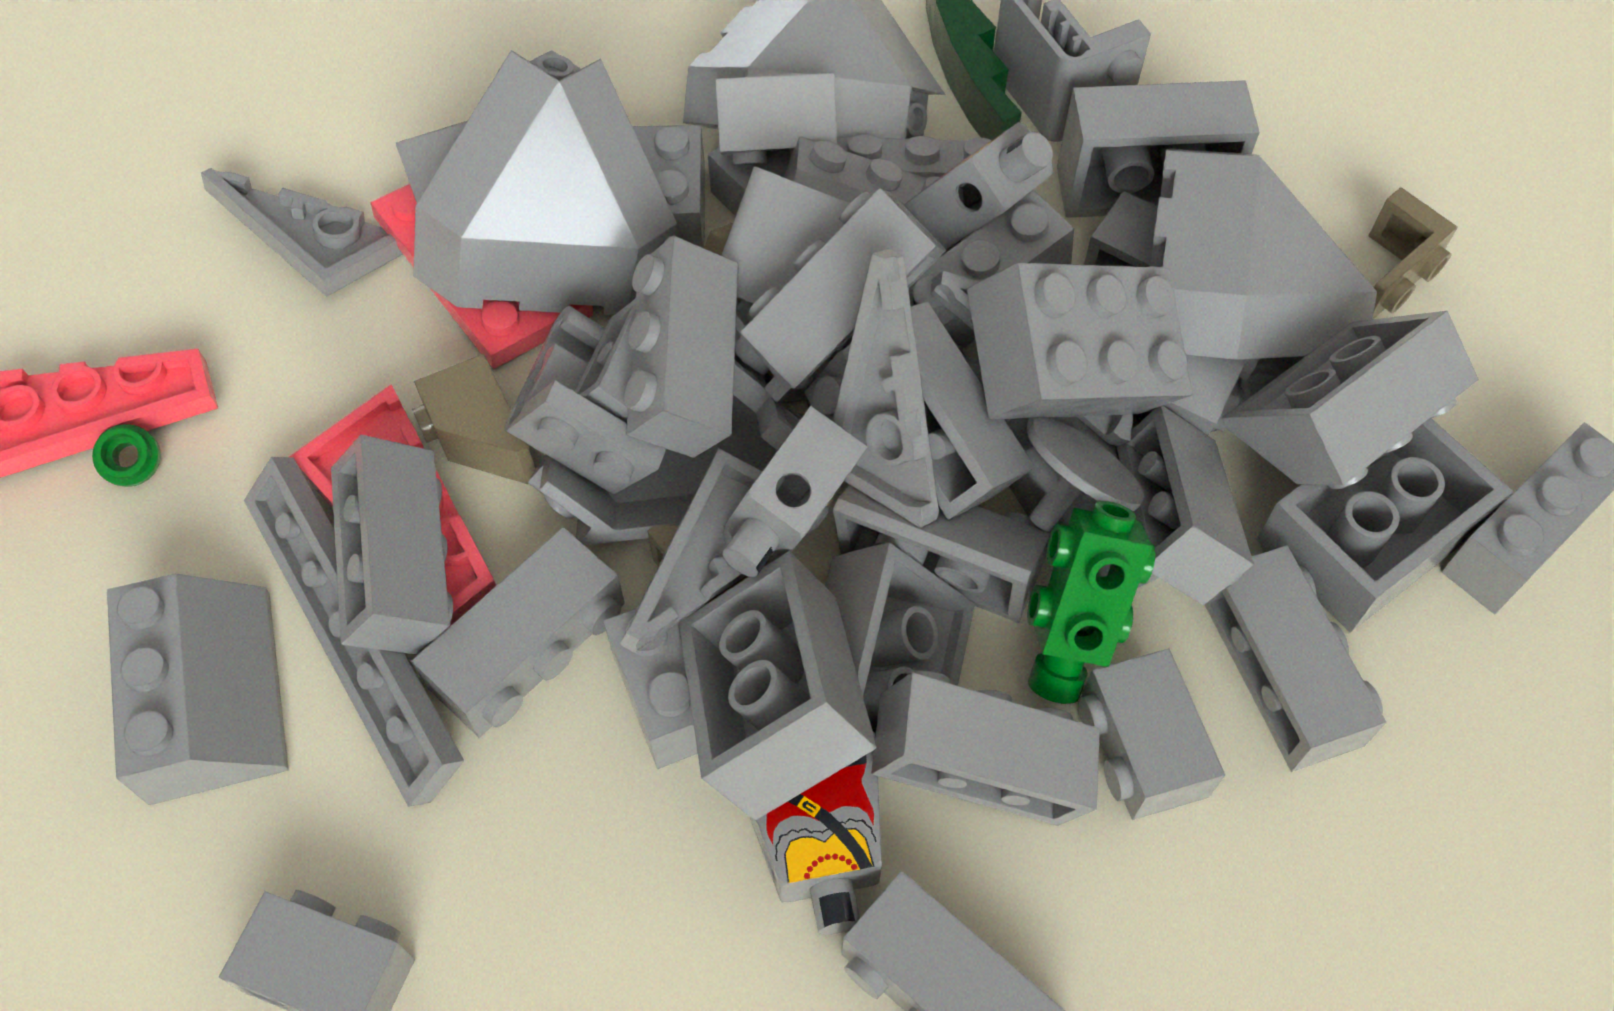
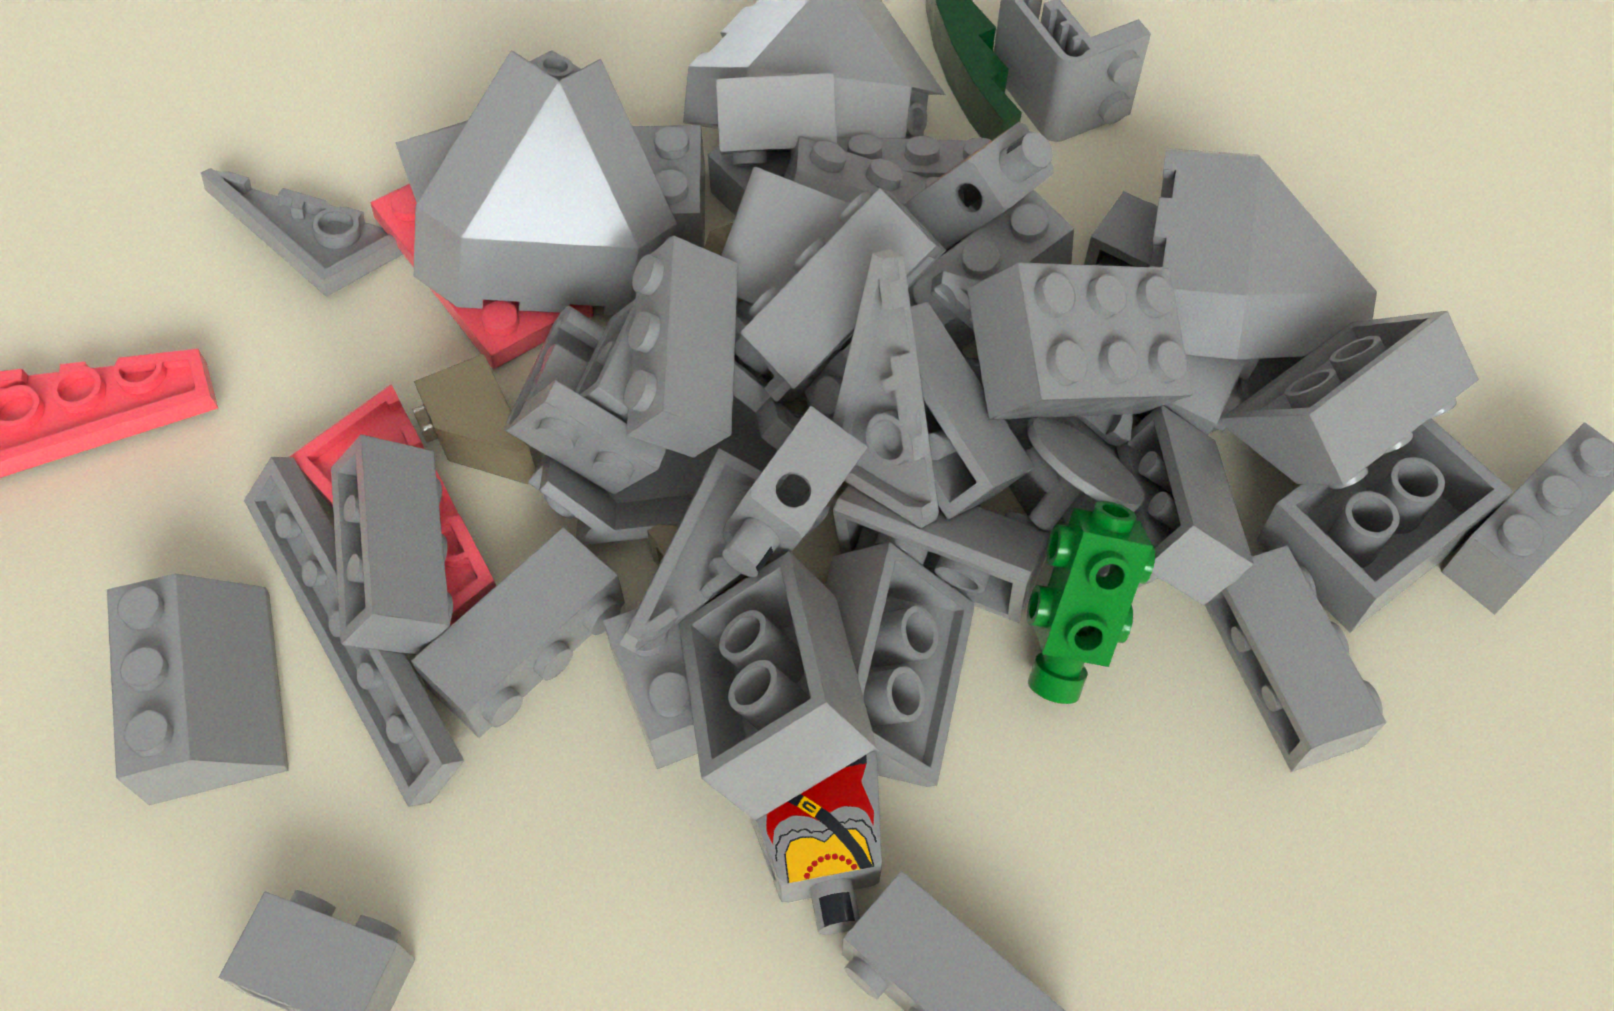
(112, 442): green plate -> none
(986, 749): light grey brick -> none
(1121, 135): light grey brick -> none
(1150, 735): light grey brick -> none
(1417, 238): dark tan bracket -> none

